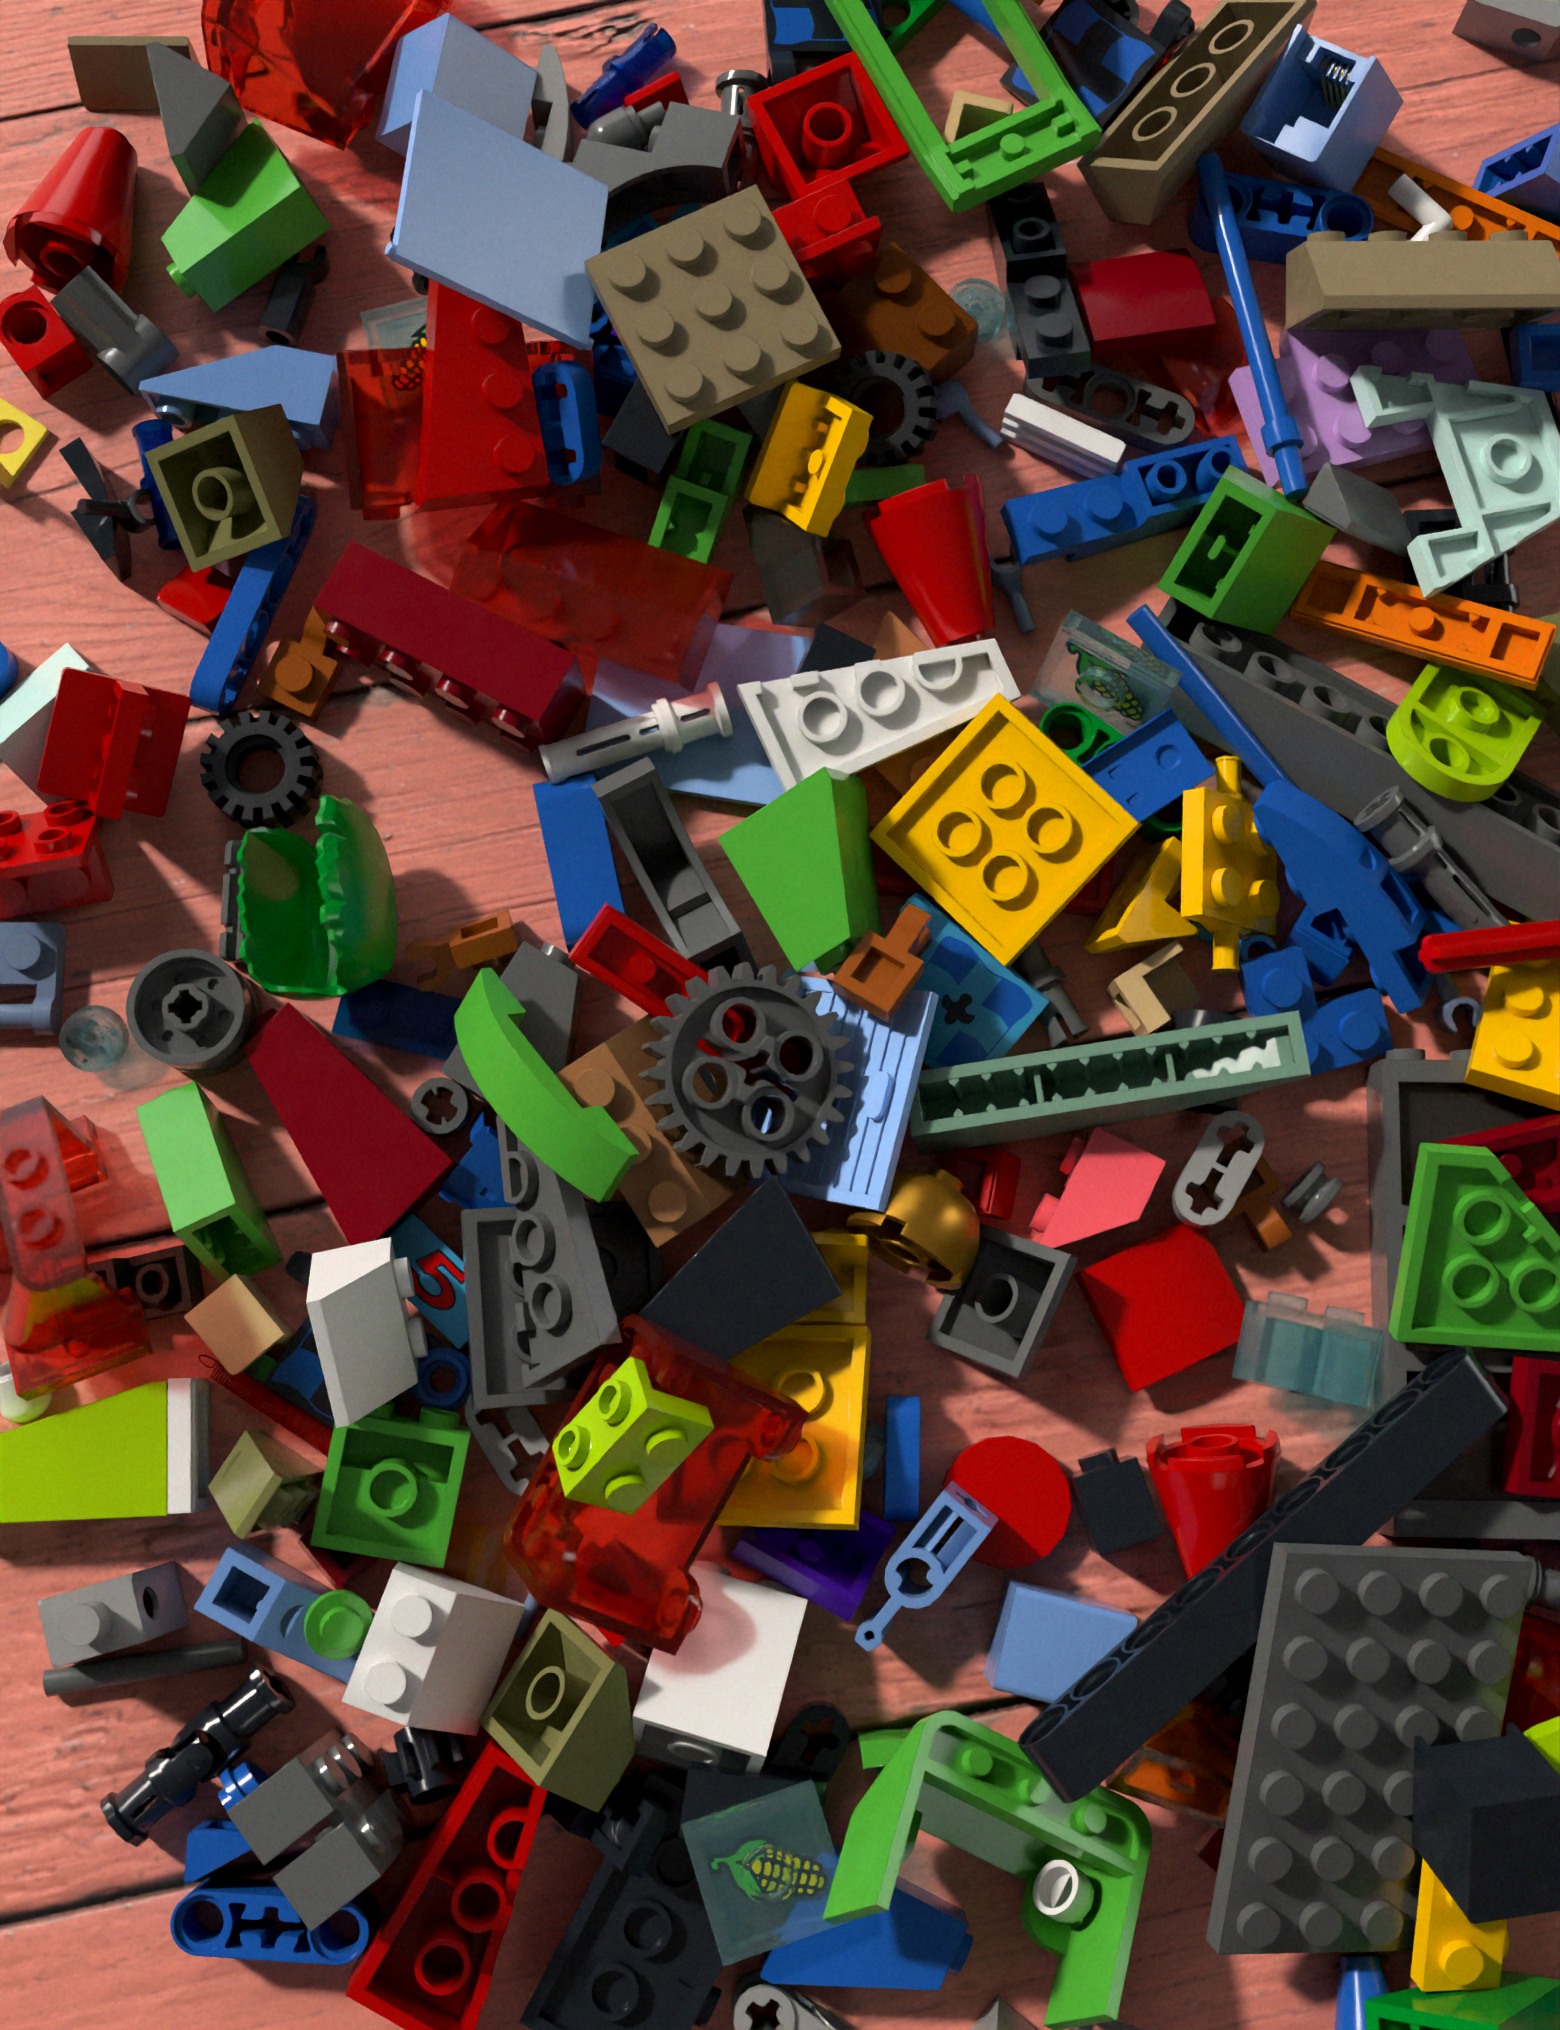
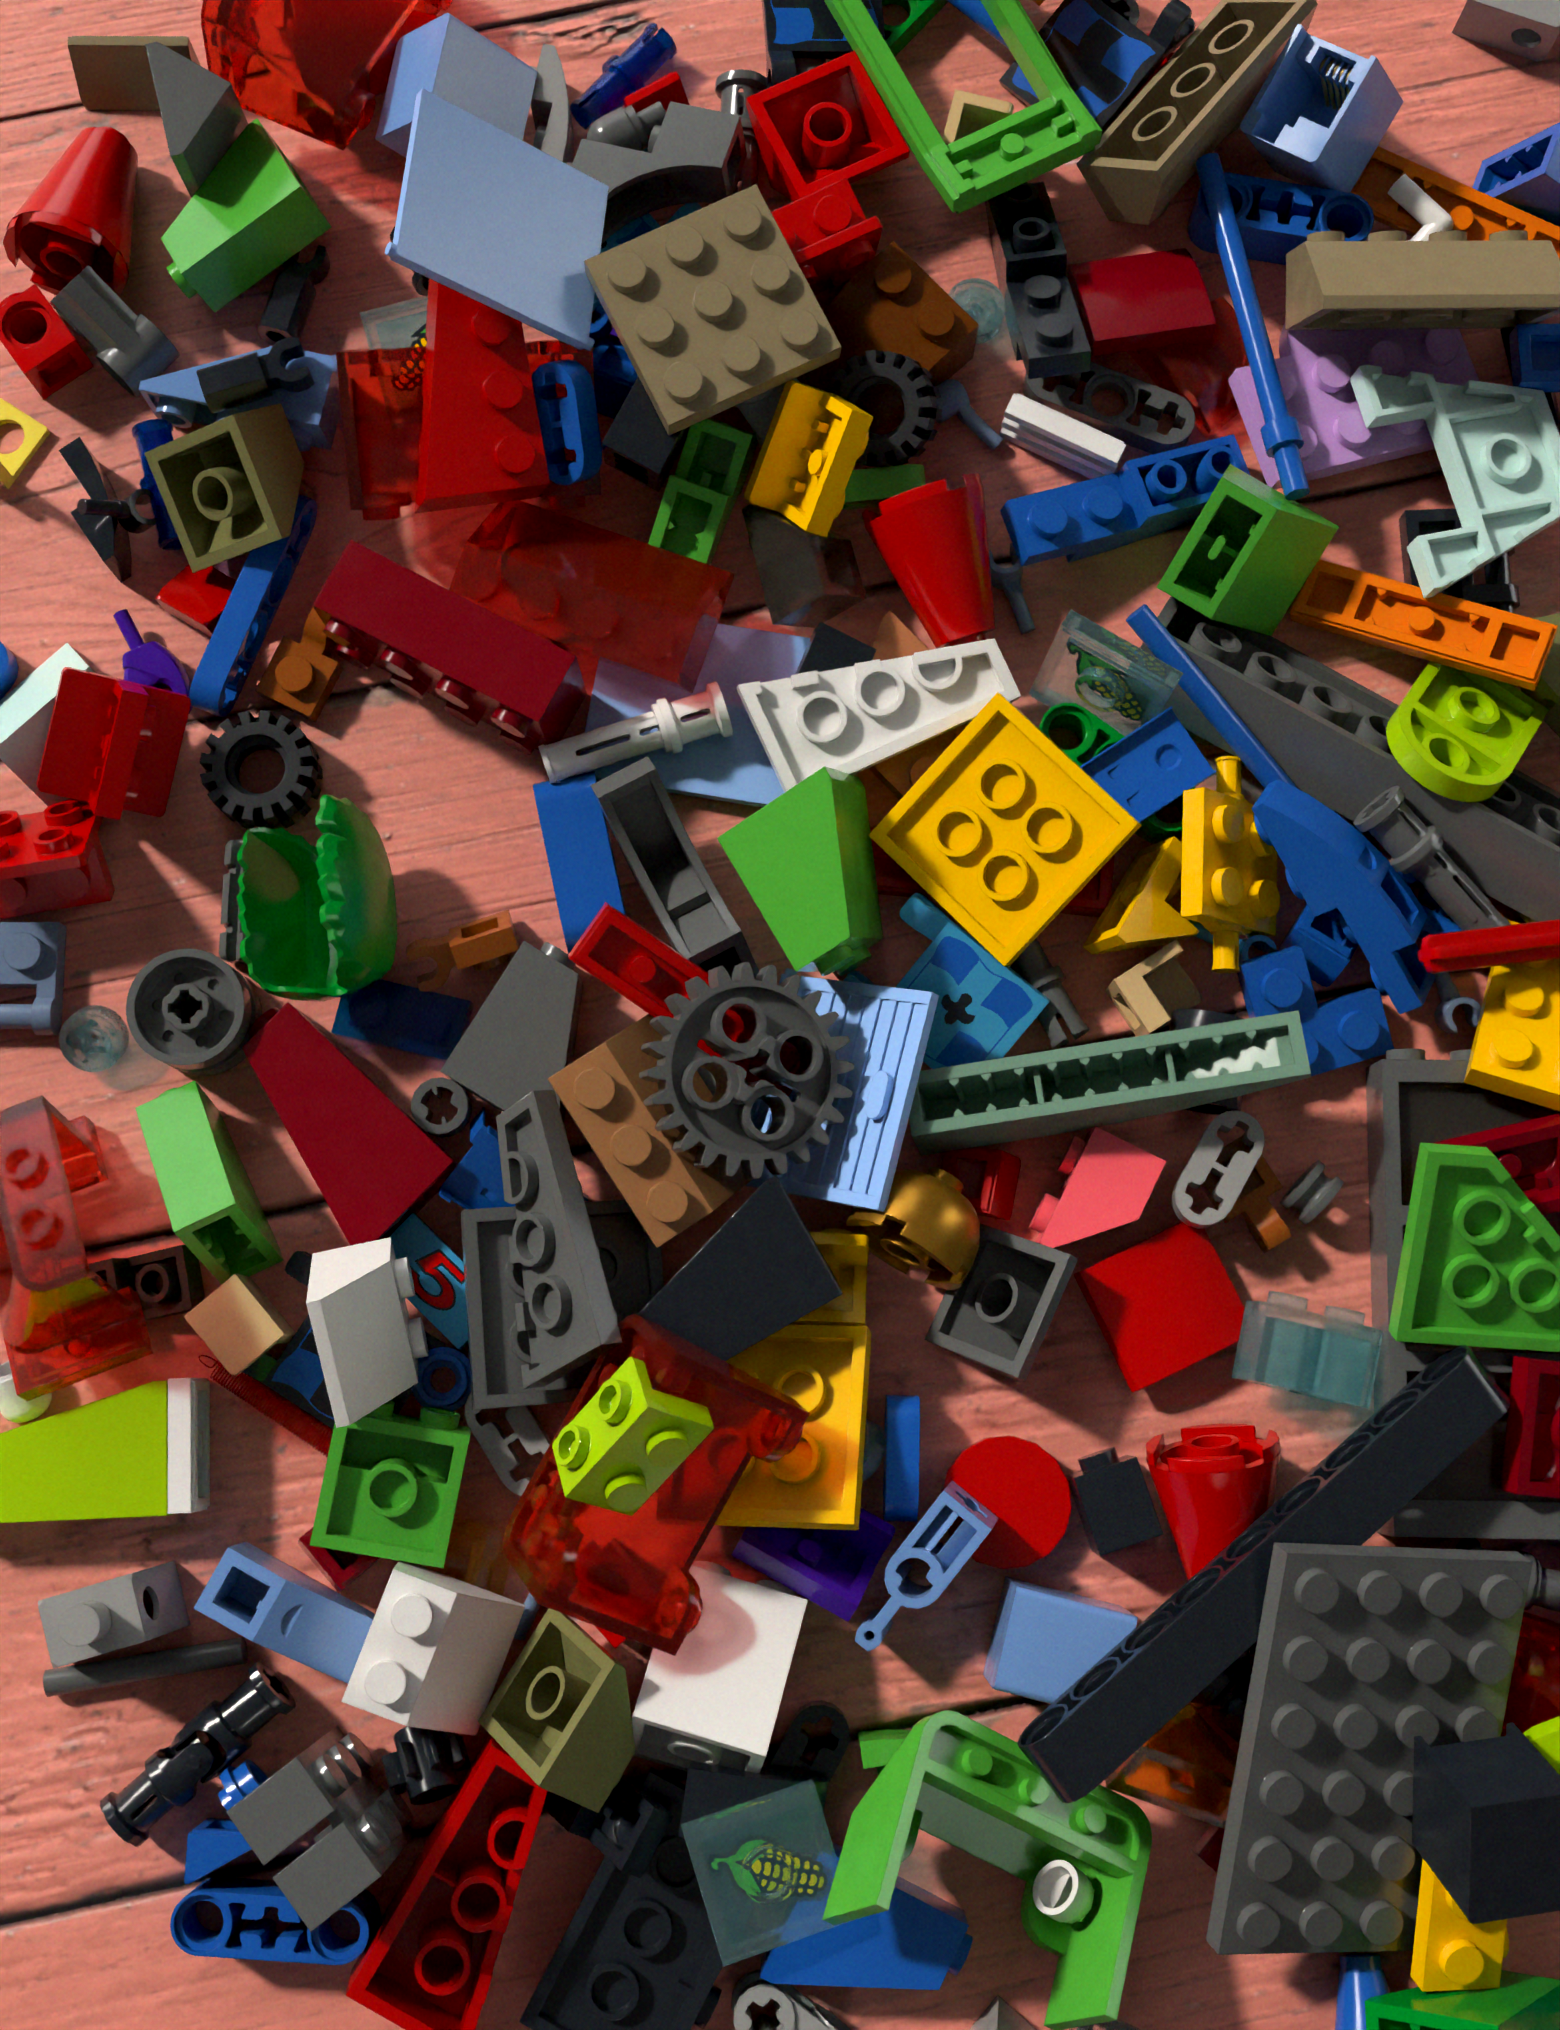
(150, 661): none -> dark purple hand
(254, 376): none -> black bar
(264, 1485): olive slope -> none
(337, 1624): bright green plate -> none
(531, 1100): bright green slope -> none
(885, 970): dark orange plate -> none
(1359, 509): dark grey slope -> none

